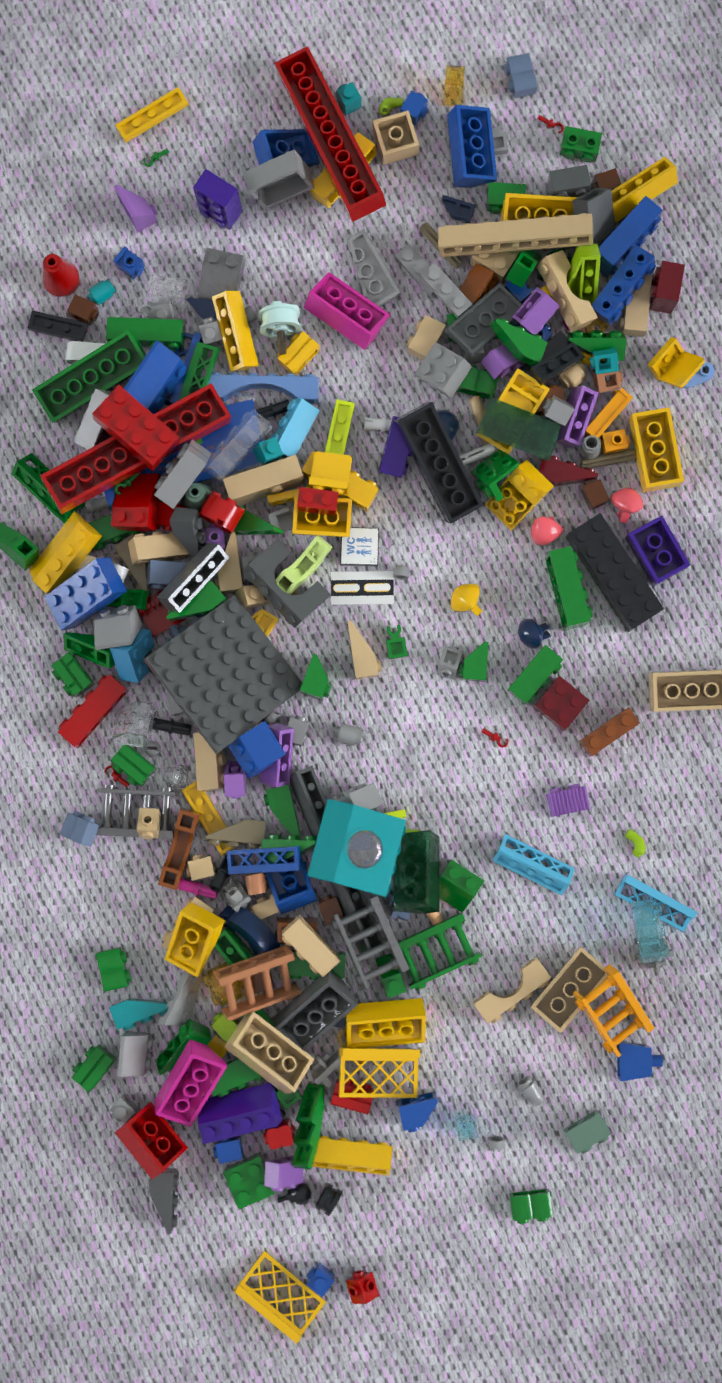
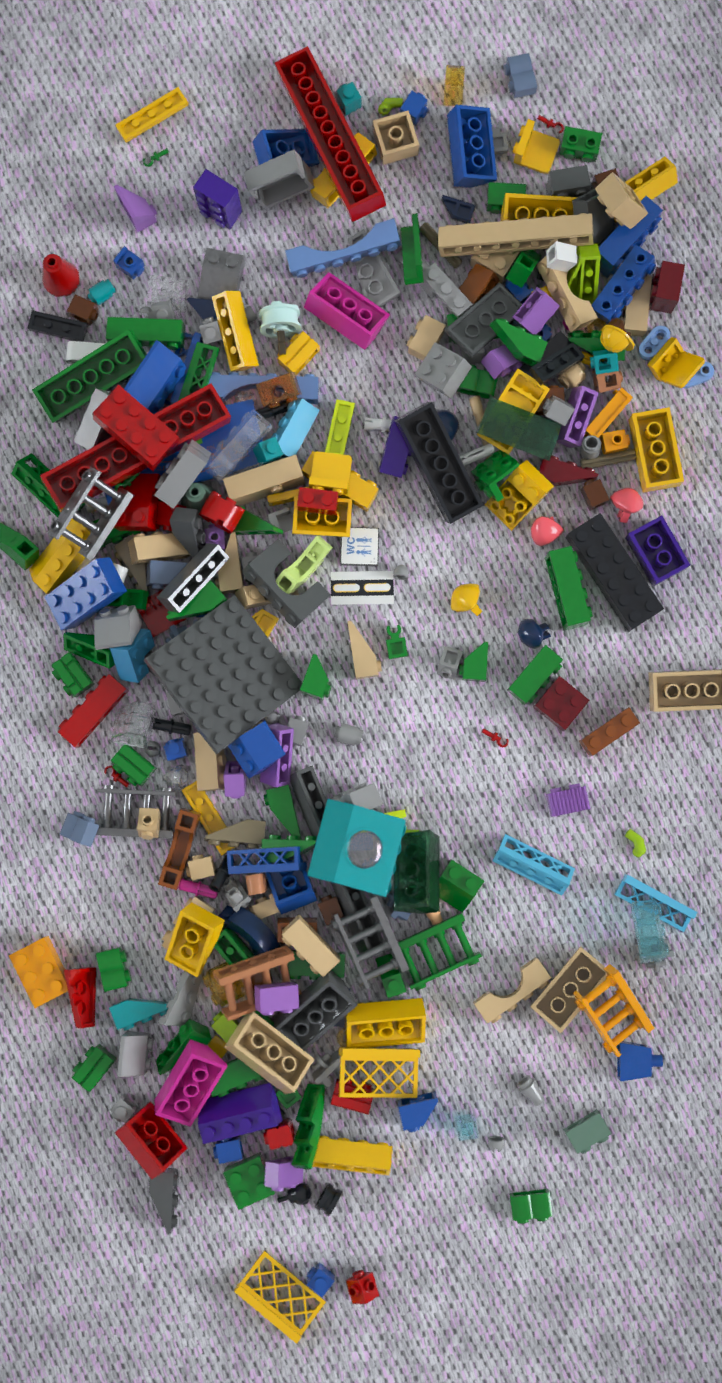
(40, 971): none -> light orange brick
(82, 995): none -> red wing
(108, 519): none -> flat silver fence
(175, 749): none -> blue brick
(276, 997): none -> medium lavender brick
(287, 382): none -> clear orange brick
(381, 238): none -> medium blue arch
(412, 252): none -> green fence
(535, 149): none -> yellow bracket
(561, 256): none -> white brick
(615, 337): none -> yellow piece
(620, 201): none -> tan brick
(653, 343): none -> light blue plate

